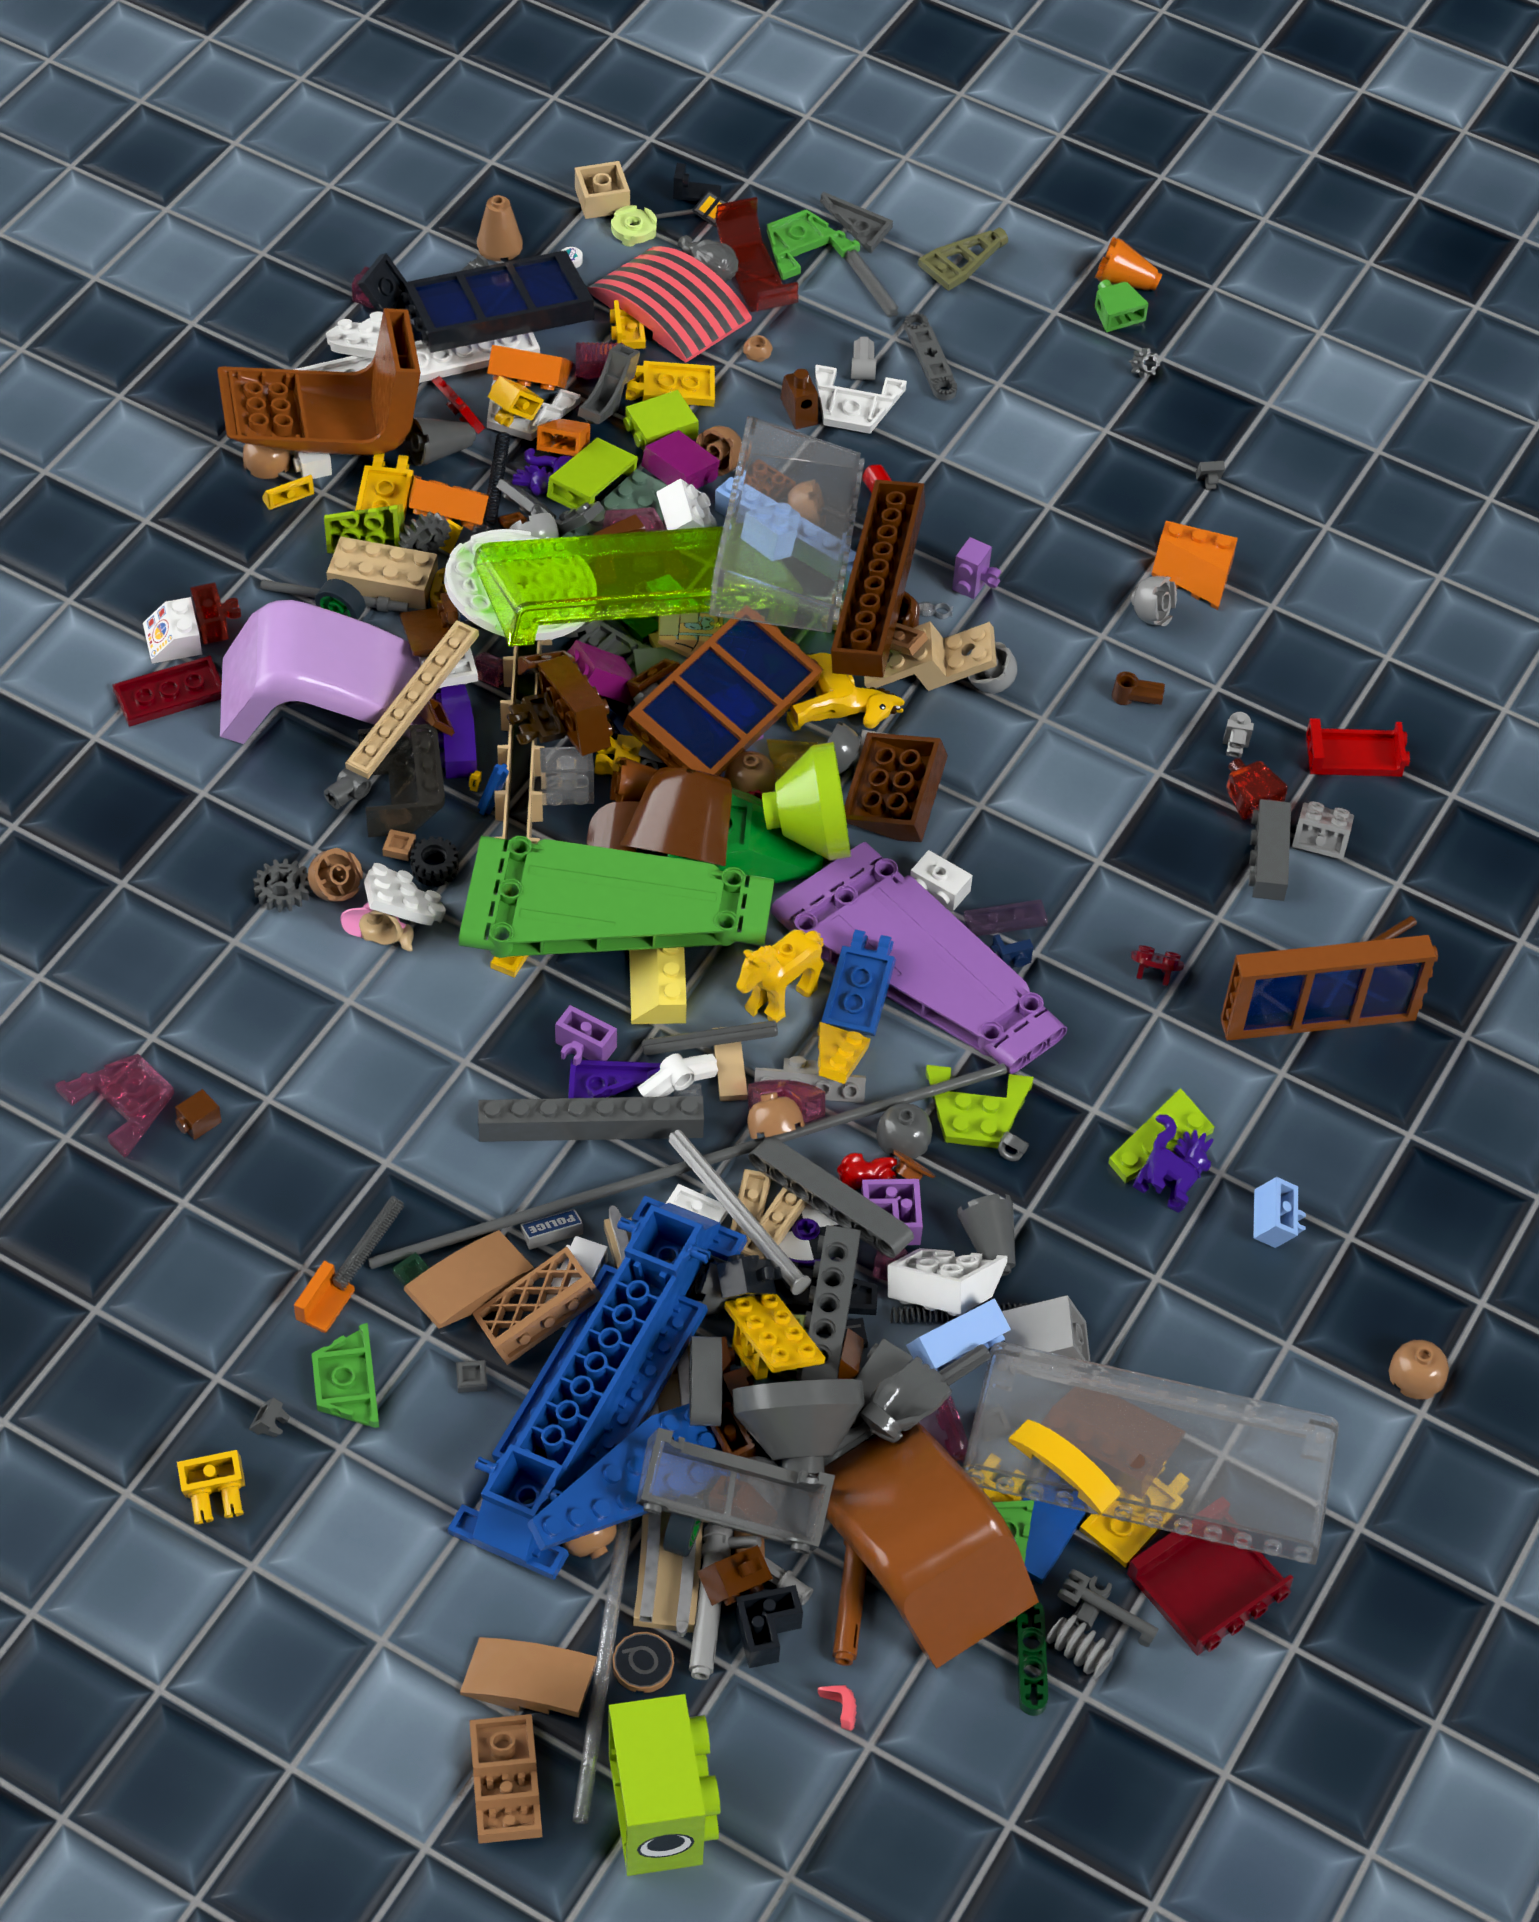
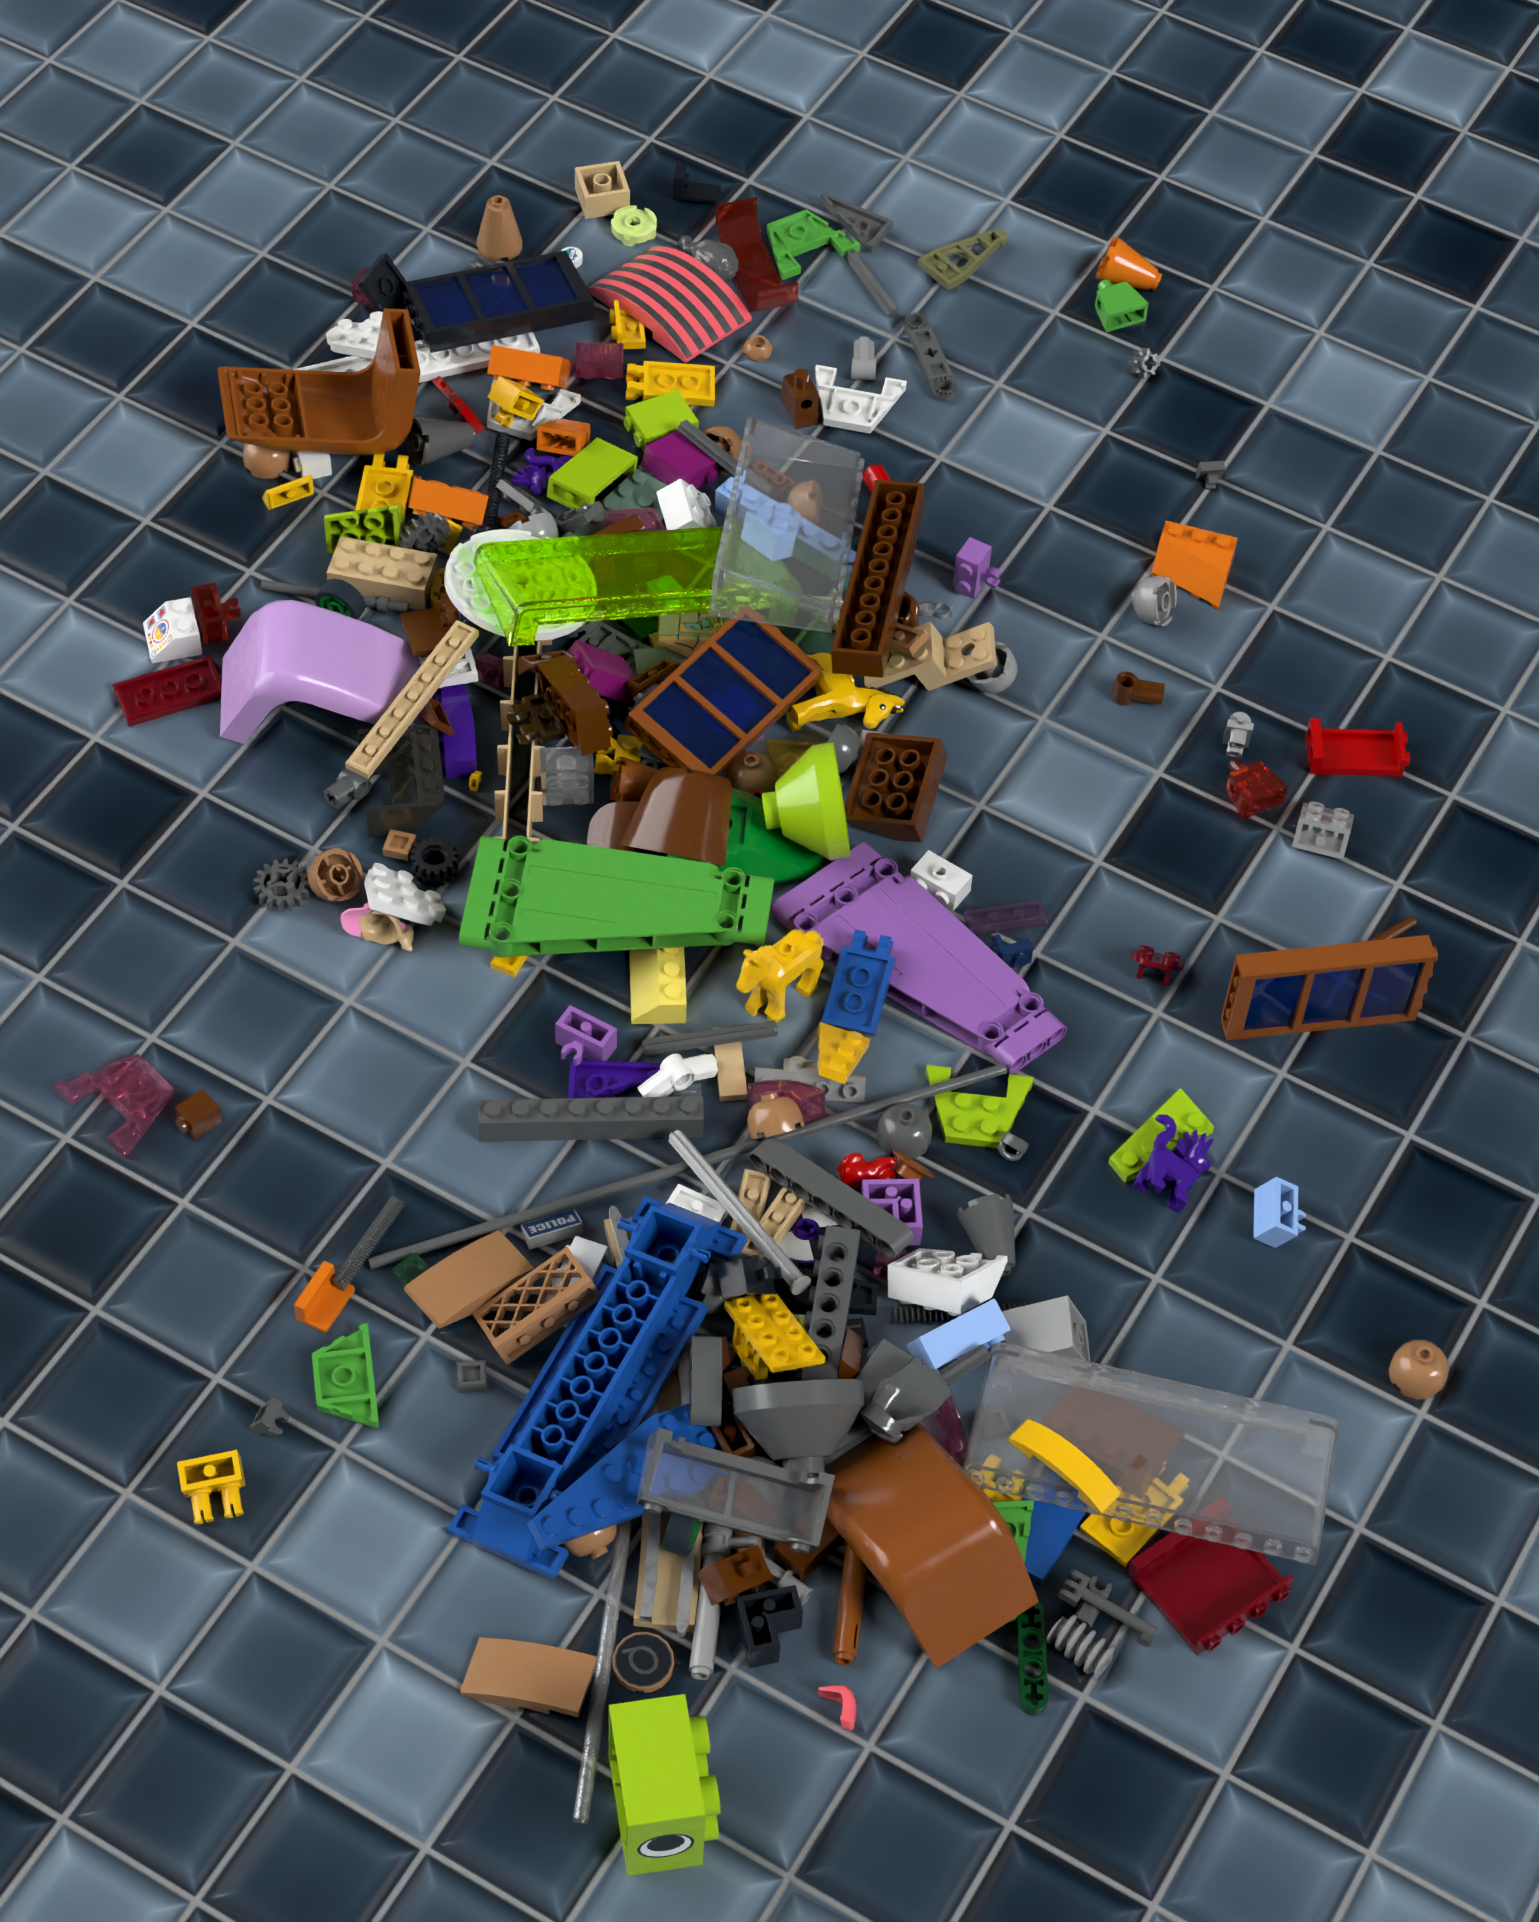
(494, 784): blue axle -> none
(505, 1778): medium nougat slope -> none
(607, 394): dark grey arch -> none
(705, 208): piece -> none
(708, 446): none -> dark grey axle
(805, 1564): none -> reddish brown brick
(1271, 849): dark grey brick -> none

